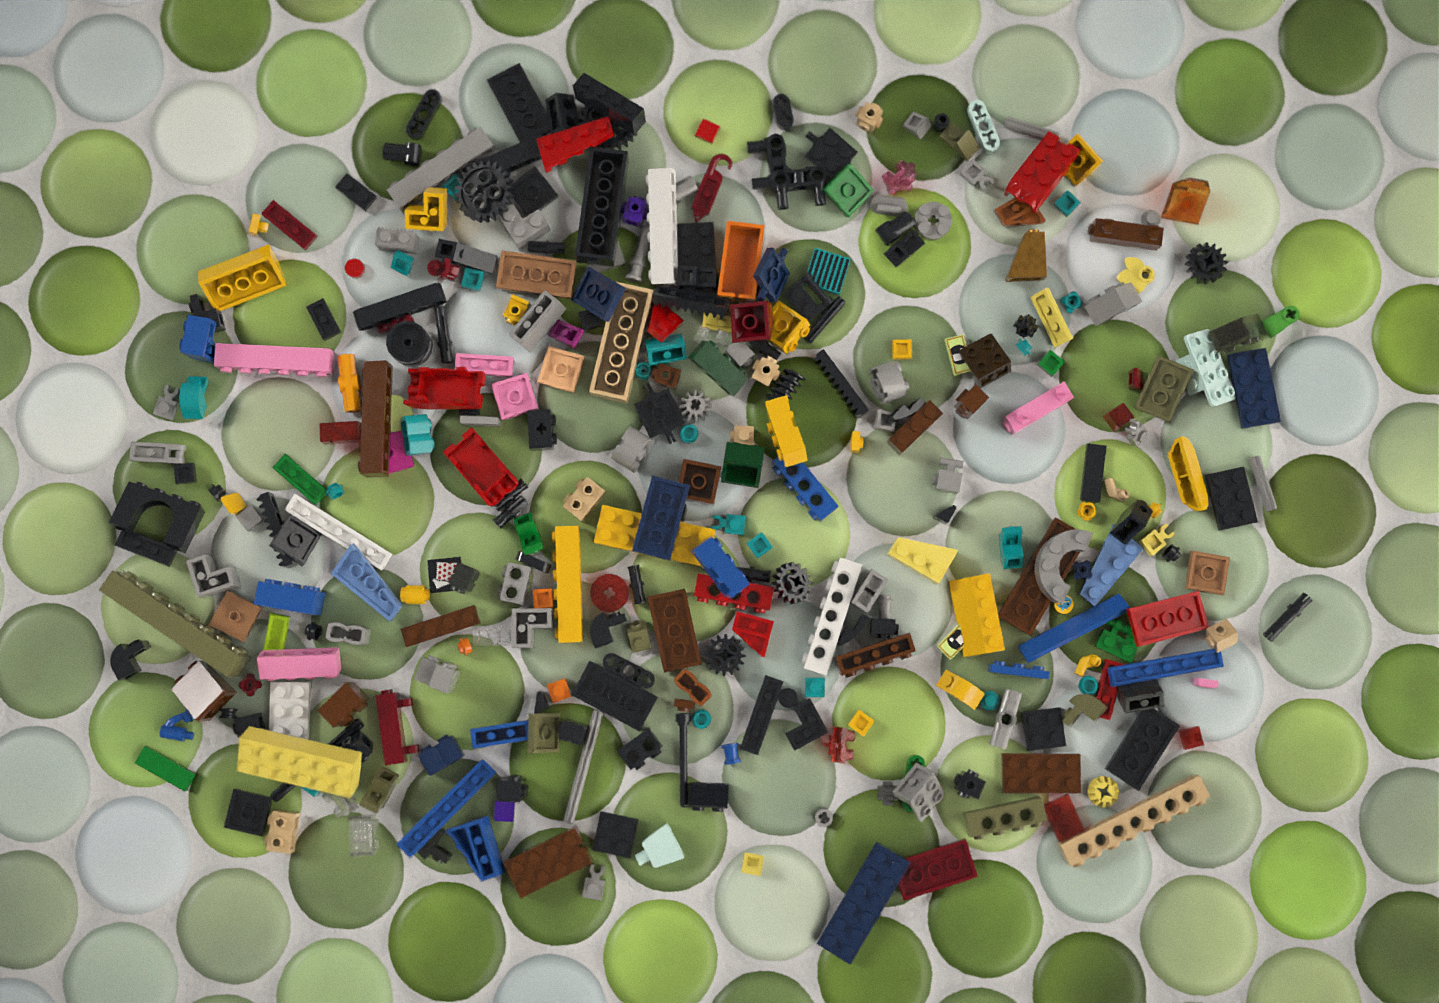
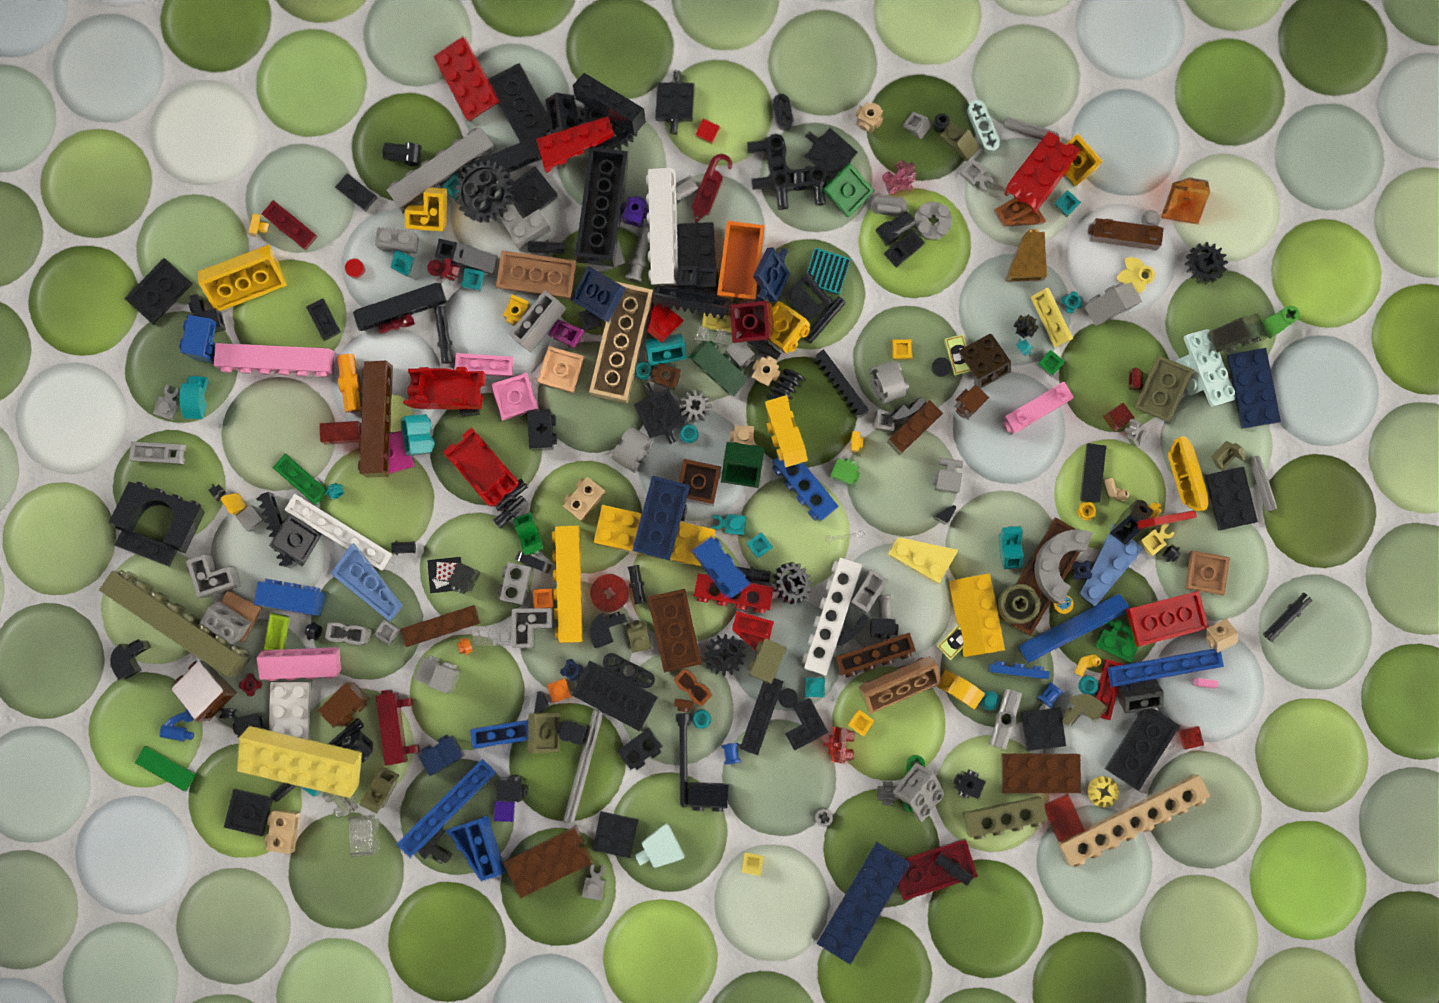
(158, 291): none -> black tile
(185, 473): black plate -> none
(225, 622): none -> light grey brick
(387, 632): none -> light grey tile
(403, 547): none -> black pin
(413, 124): black beam -> none
(415, 594): yellow brick -> none
(420, 346): black wheel -> none
(466, 79): none -> red plate
(480, 421): light grey tile -> none
(566, 670): none -> dark blue plate
(675, 102): none -> black plate
(767, 660): none -> olive brick
(845, 471): none -> bright green brick
(860, 534): none -> clear hinge
(900, 684): none -> medium nougat slope
(941, 367): none -> black tile
(953, 869): none -> black pin
(1028, 599): none -> olive brick
(1050, 695): none -> blue bush
(1166, 519): none -> red tile
(1226, 453): none -> olive bracket

